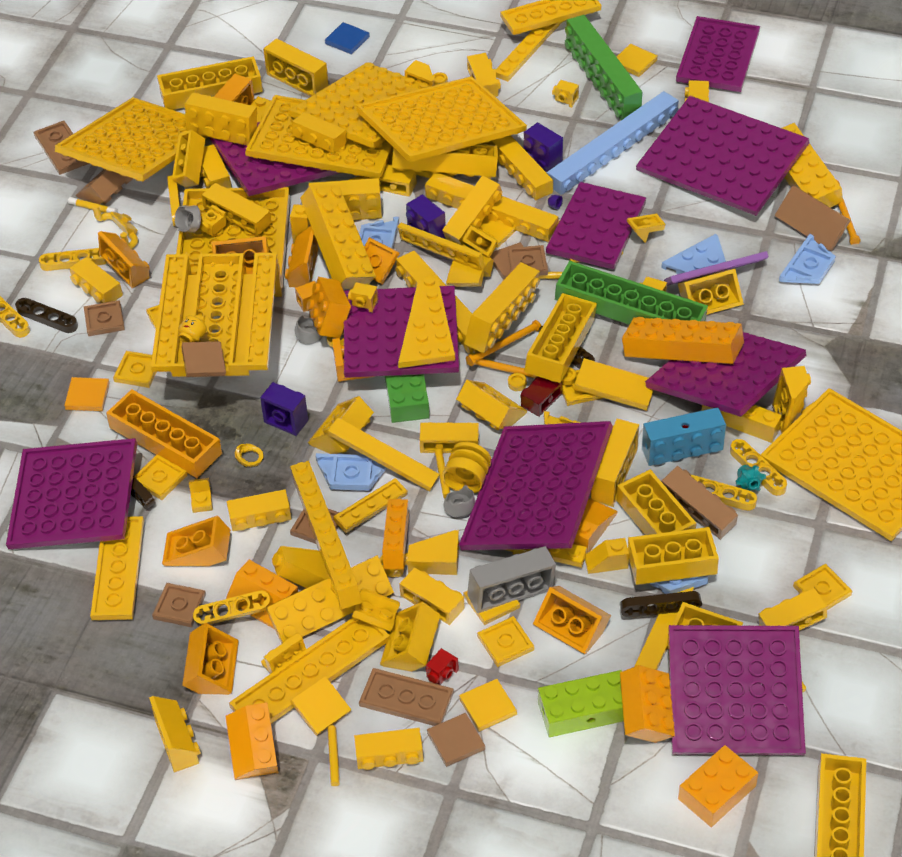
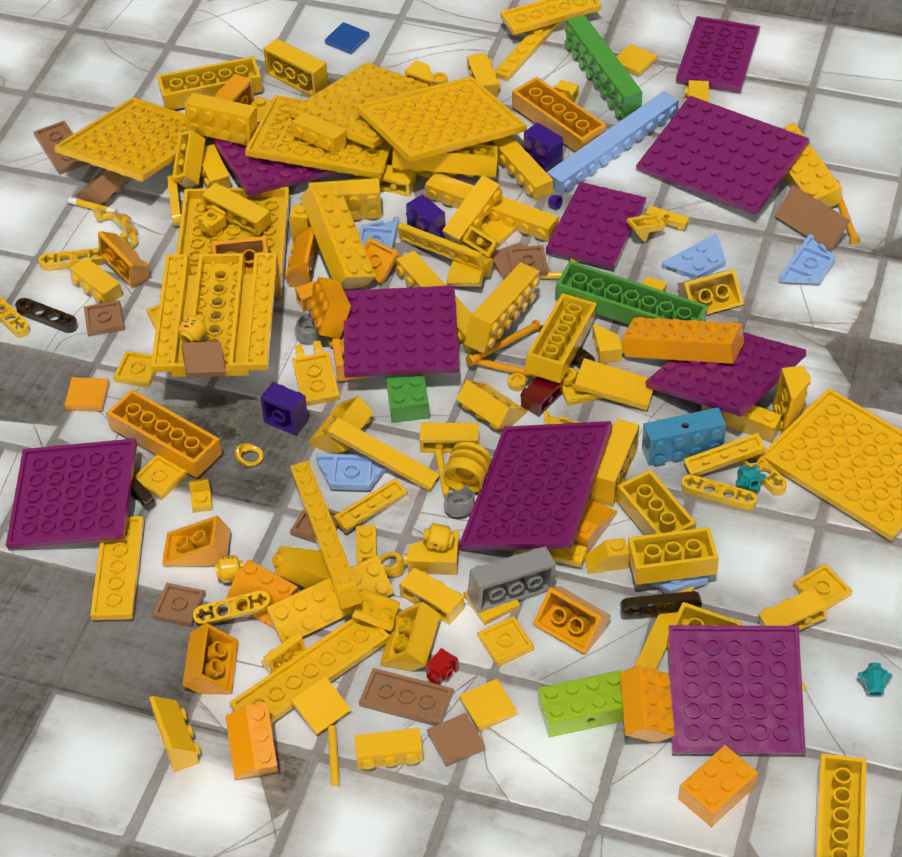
(188, 218): light grey hair -> none
(227, 568): none -> yellow head
(259, 510): yellow brick -> none
(315, 375): none -> yellow tile
(363, 296): yellow brick -> none
(365, 542): none -> yellow plate
(395, 534): light orange brick -> none
(427, 331): yellow wing -> none
(438, 537): none -> yellow head
(557, 112): none -> light orange brick
(607, 345): none -> yellow slope
(670, 218): none -> yellow piece
(700, 503): medium nougat brick -> none
(716, 268): medium lavender tile -> none
(725, 455): none -> yellow plate
(875, 679): none -> teal rock

